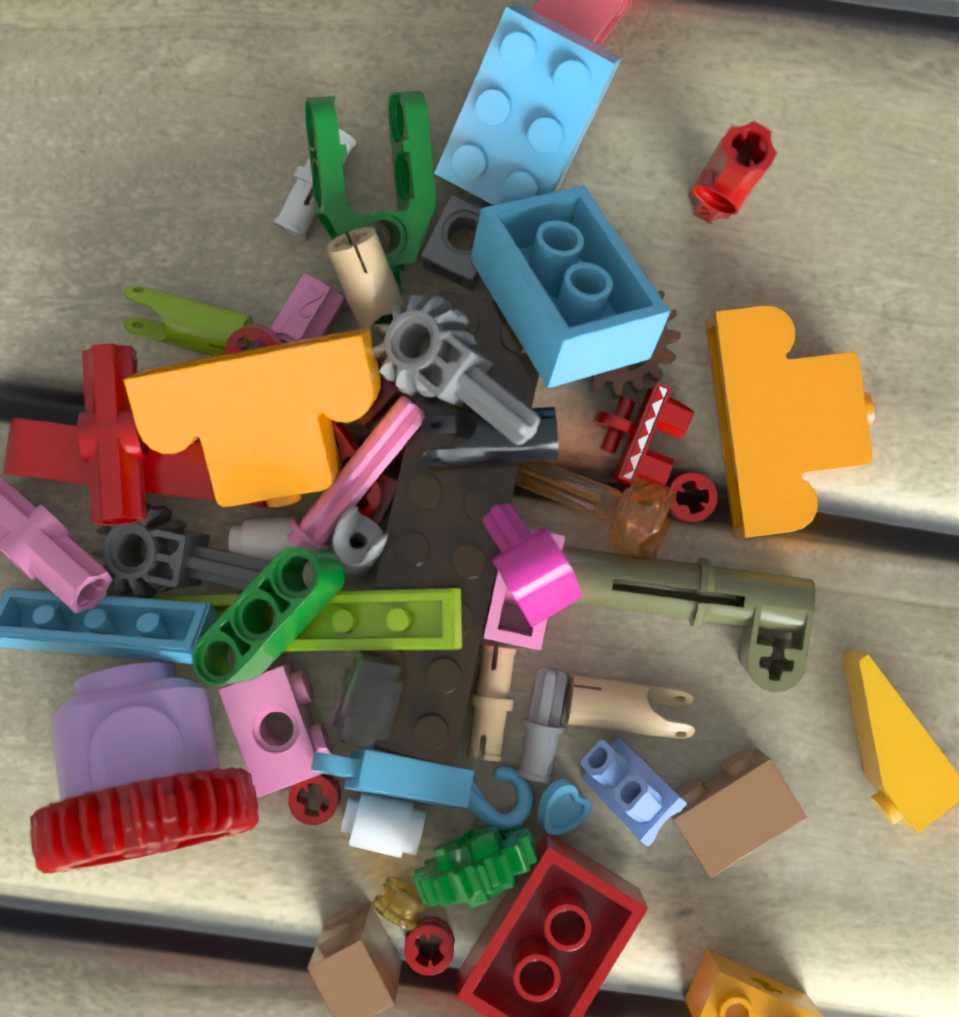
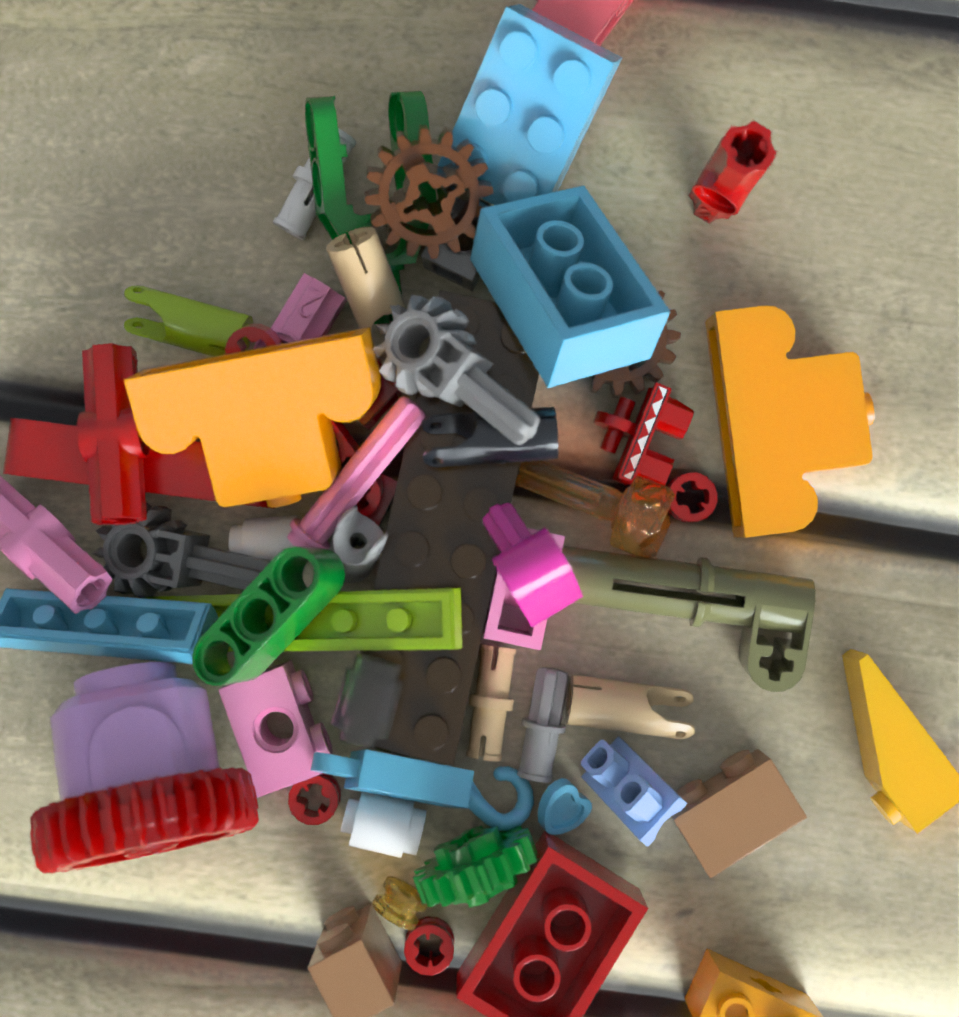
(407, 204): none -> reddish brown gear

